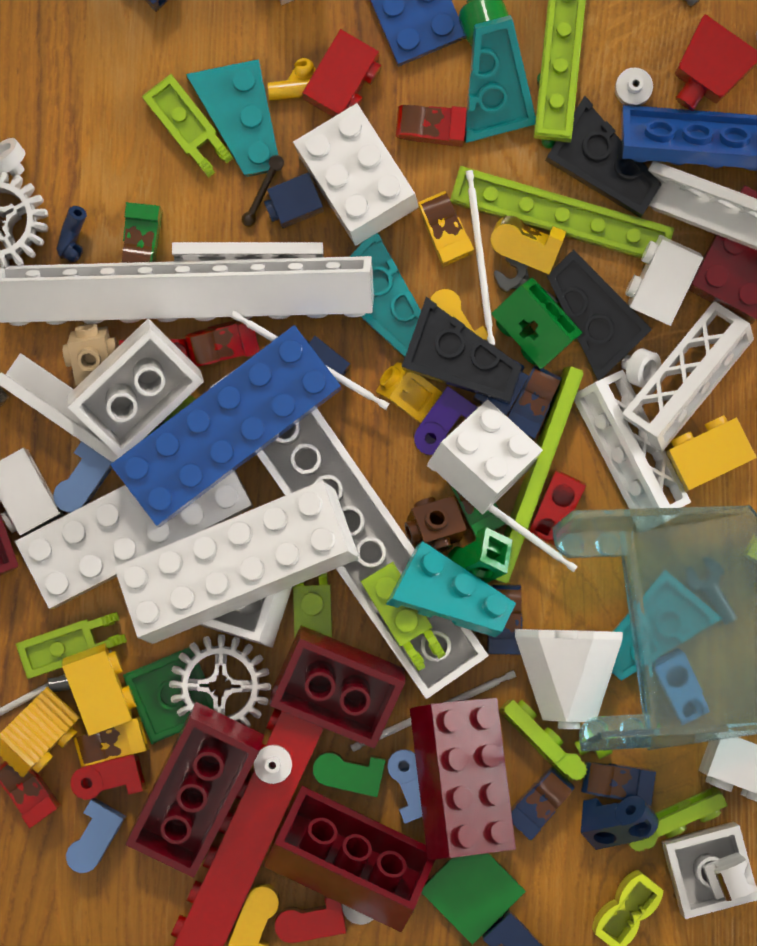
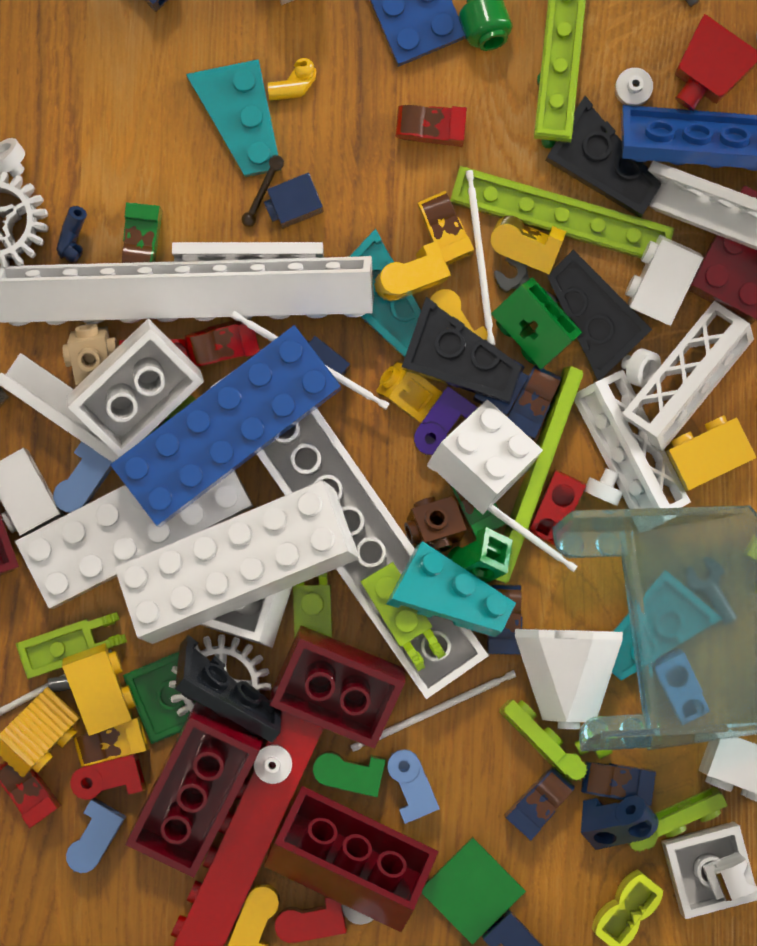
(185, 122): lime hinge -> none
(213, 687): none -> black wing
(342, 74): red brick -> none
(356, 174): white brick -> none
(406, 279): none -> yellow leg
(462, 778): brick -> none
(497, 82): teal wing -> none
(605, 488): none -> white tile

